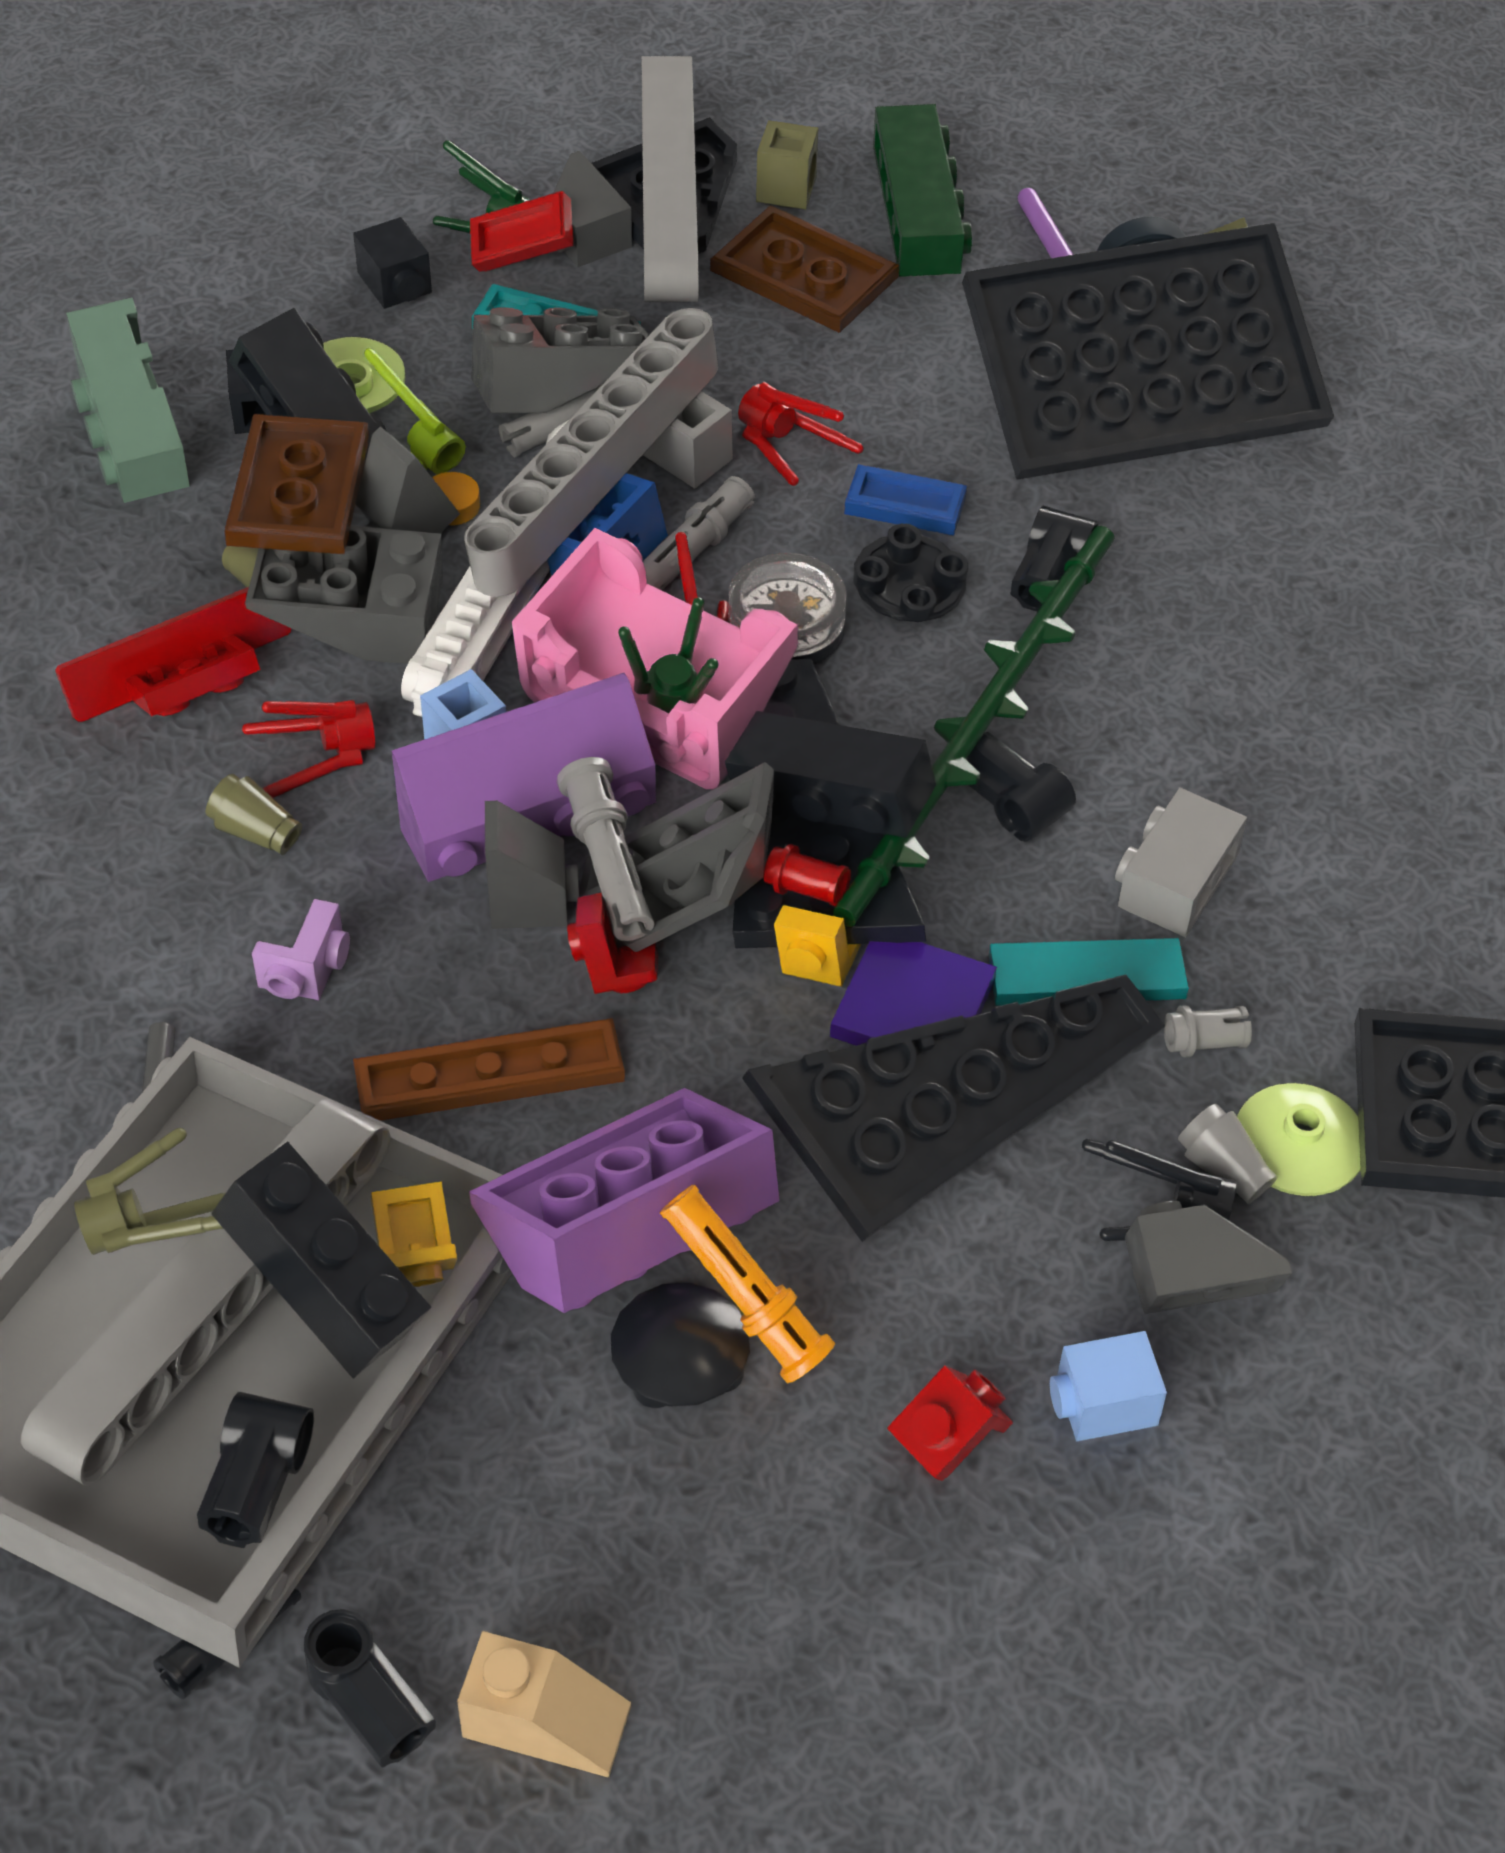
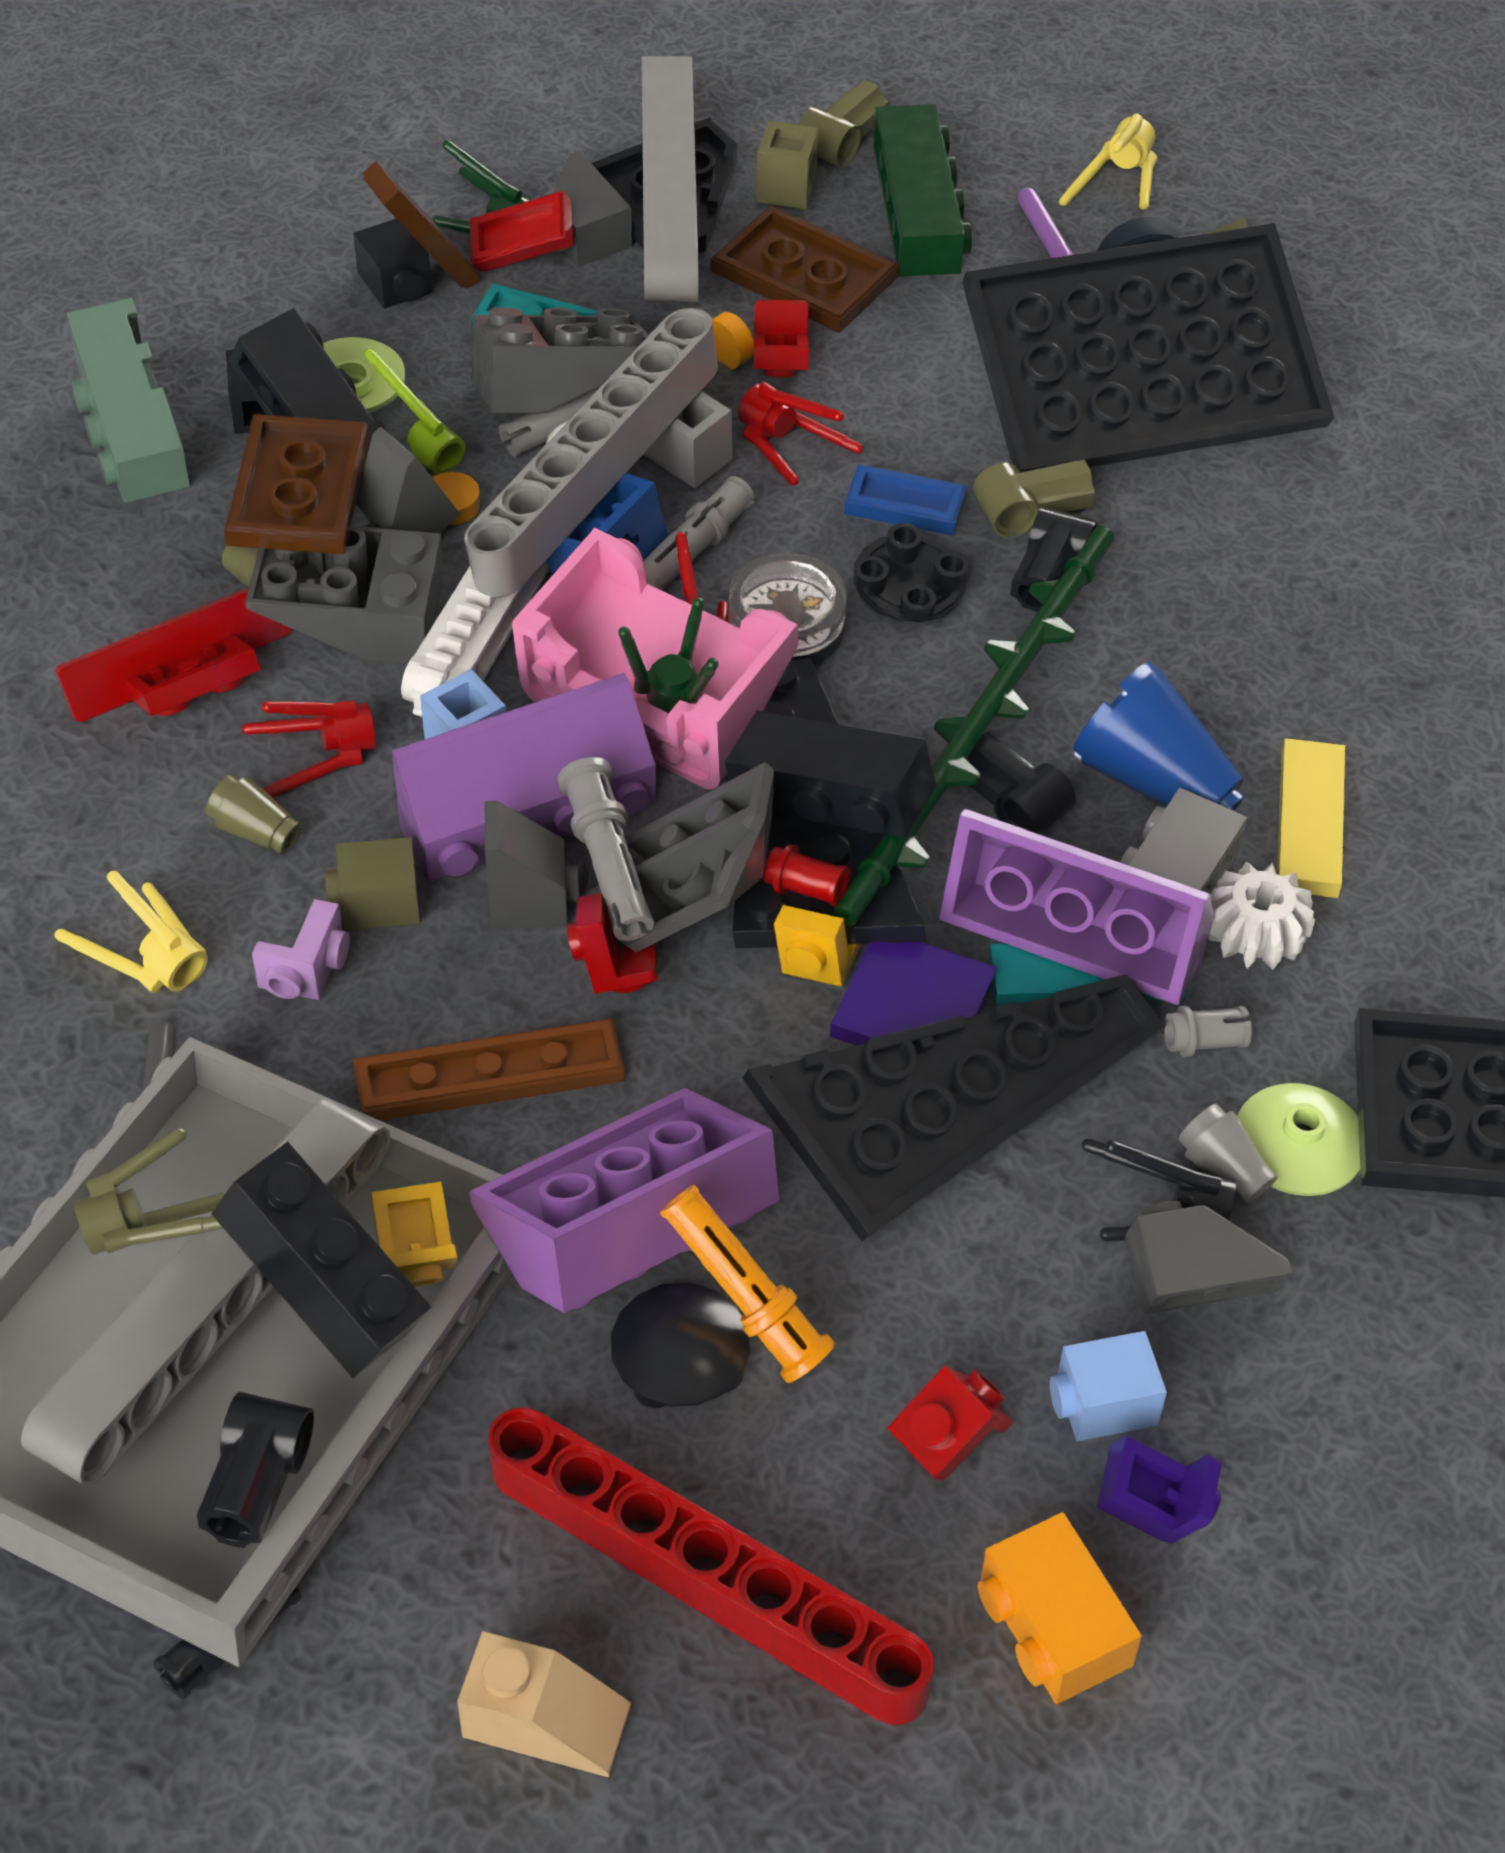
(167, 951): none -> light yellow plant
(368, 1690): black piece -> none
(374, 883): none -> olive brick
(420, 225): none -> reddish brown tile
(724, 1592): none -> red beam
(732, 340): none -> light orange tile
(781, 337): none -> red bracket
(845, 122): none -> olive piece
(1015, 498): none -> olive piece
(1058, 1609): none -> light orange brick
(1075, 907): none -> medium lavender slope
(1128, 149): none -> light yellow plant
(1157, 744): none -> blue cone
(1158, 1491): none -> dark purple bracket
(1261, 915): none -> white gear
(1312, 815): none -> light yellow tile

